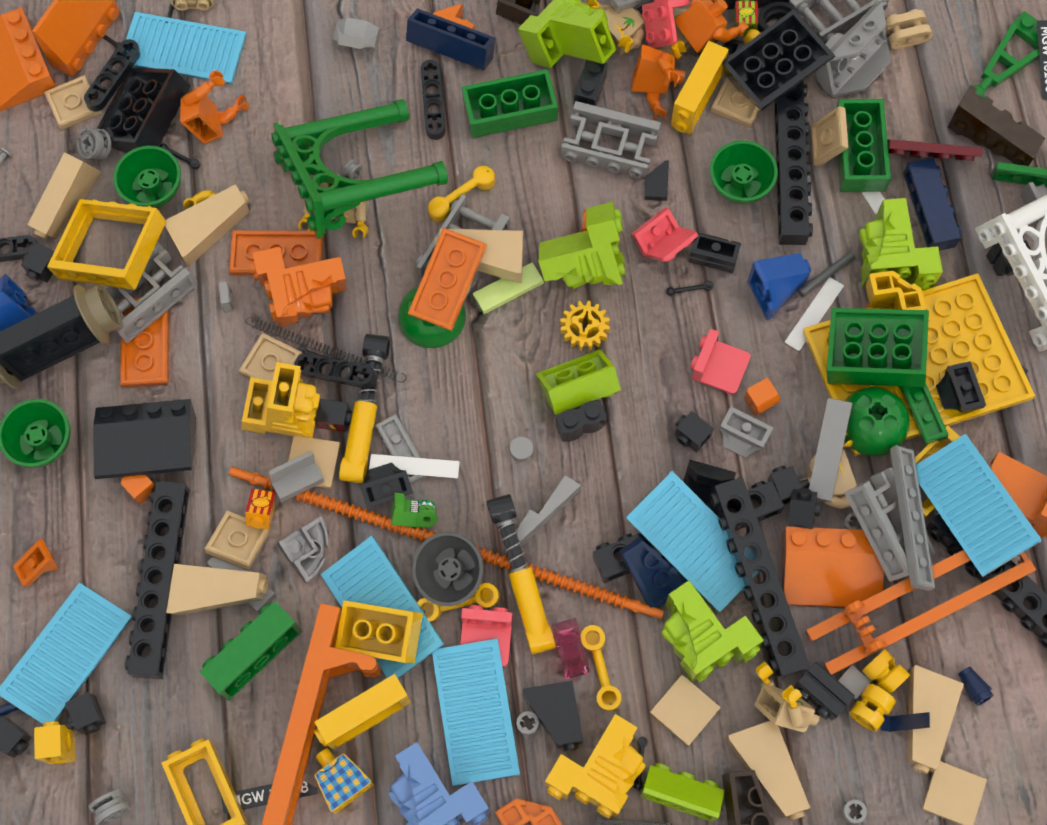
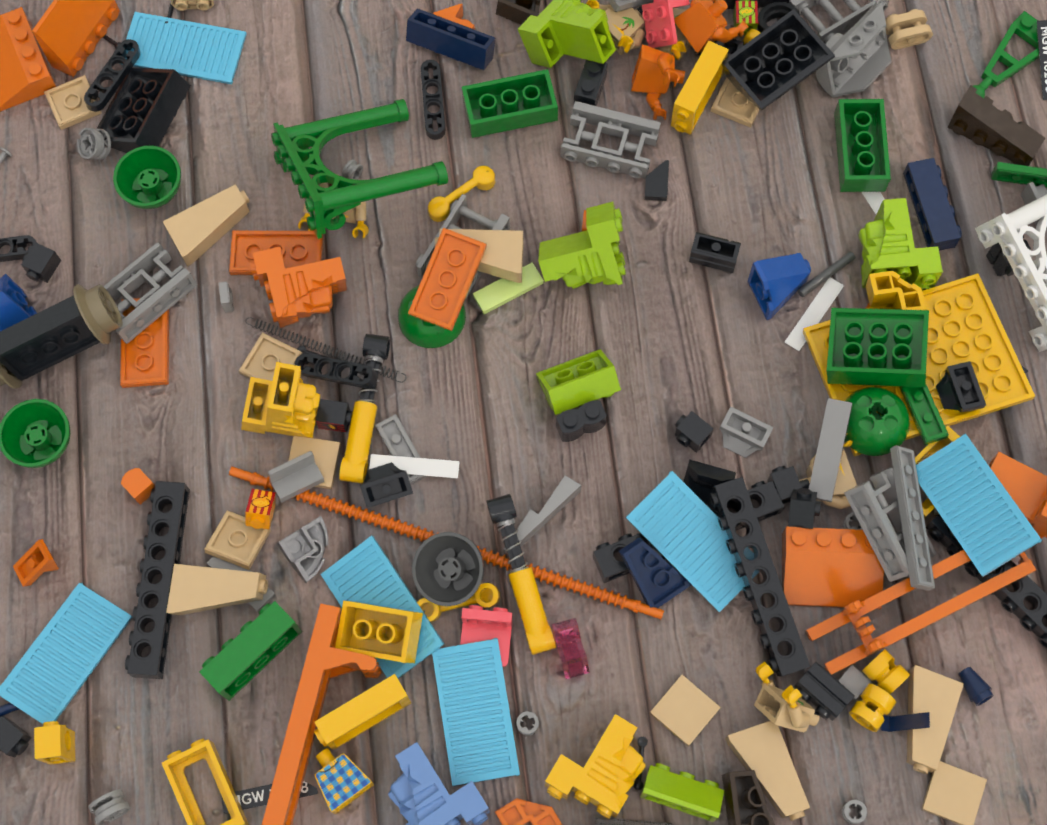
(66, 187): tan slope -> none
(85, 714): black brick -> none
(128, 278): yellow window -> none
(143, 438): black slope -> none
(194, 163): black hinge -> none
(197, 198): yellow arm -> none
(201, 114): orange torso -> none
(356, 34): light grey slope -> none
(413, 512): bright green leg -> none
(521, 449): light grey tile -> none
(557, 713): black slope -> none
(574, 323): yellow gear -> none
(594, 640): yellow piece -> none
(662, 237): coral bracket -> none
(701, 638): lime brick -> none
(708, 285): black hinge -> none
(719, 364): coral bracket -> none
(750, 165): green piece -> none
(761, 396): orange piece -> none
(790, 231): black brick -> none
(829, 136): tan tile -> none
(939, 150): dark red plate -> none

